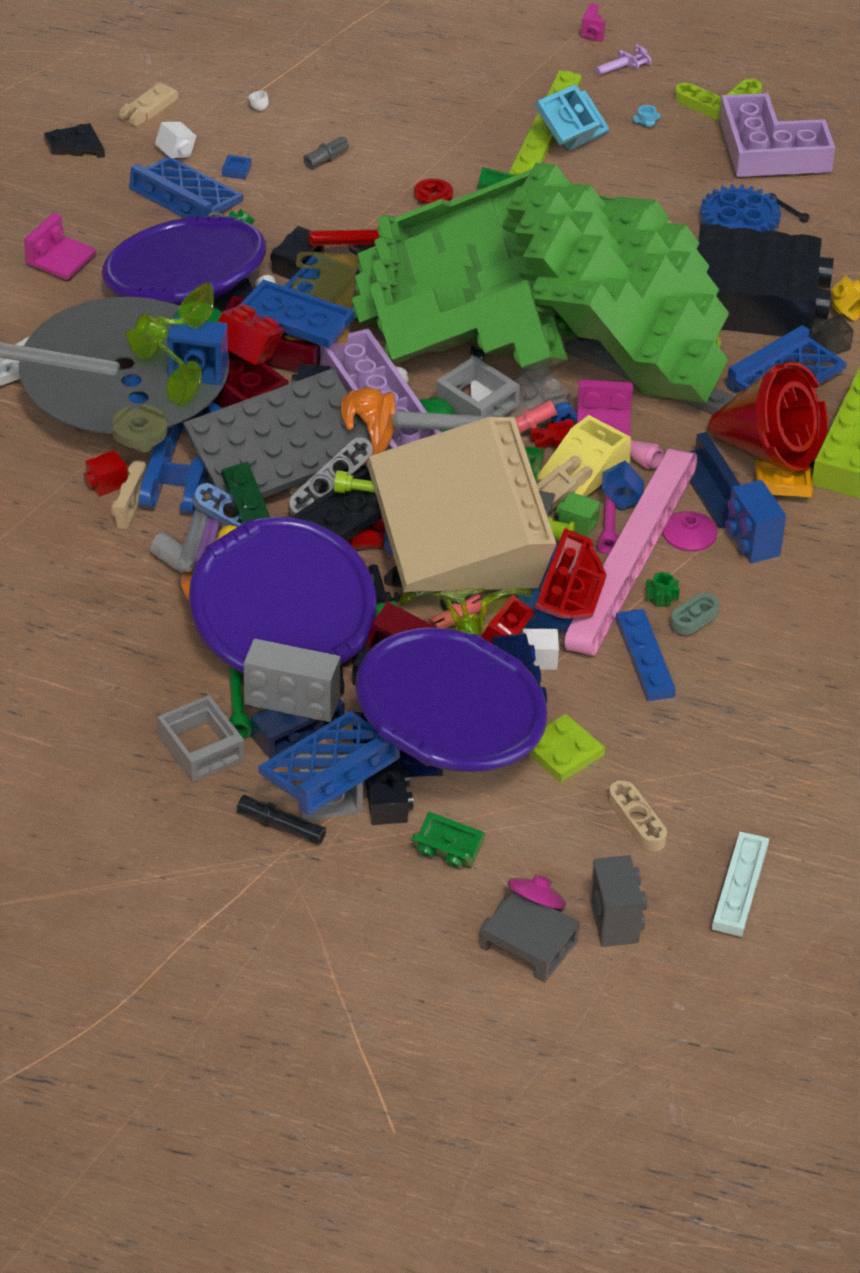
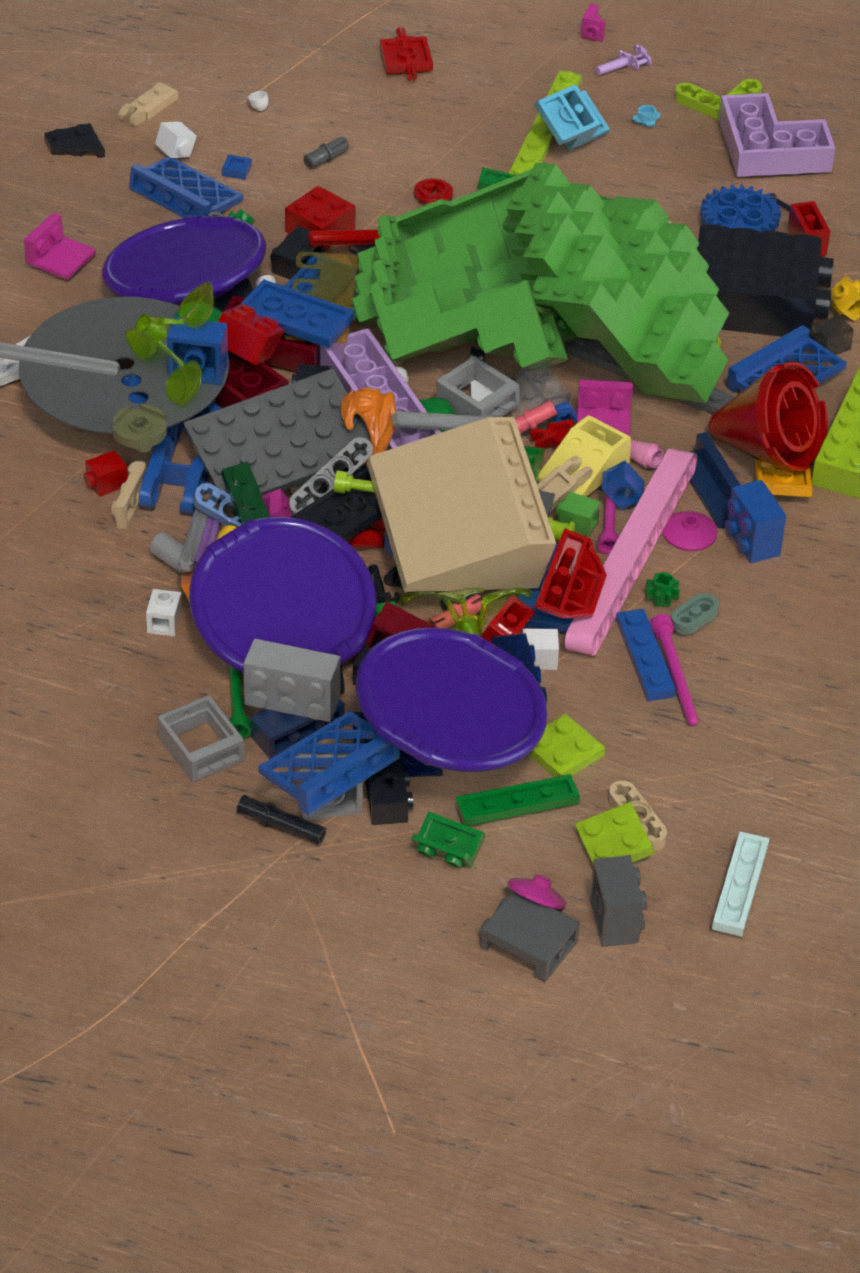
(164, 612): none -> white brick
(277, 504): none -> dark pink bracket
(320, 211): none -> red brick
(406, 54): none -> red plate
(517, 800): none -> green plate
(615, 834): none -> lime plate
(663, 629): none -> dark pink piece
(808, 220): none -> red brick

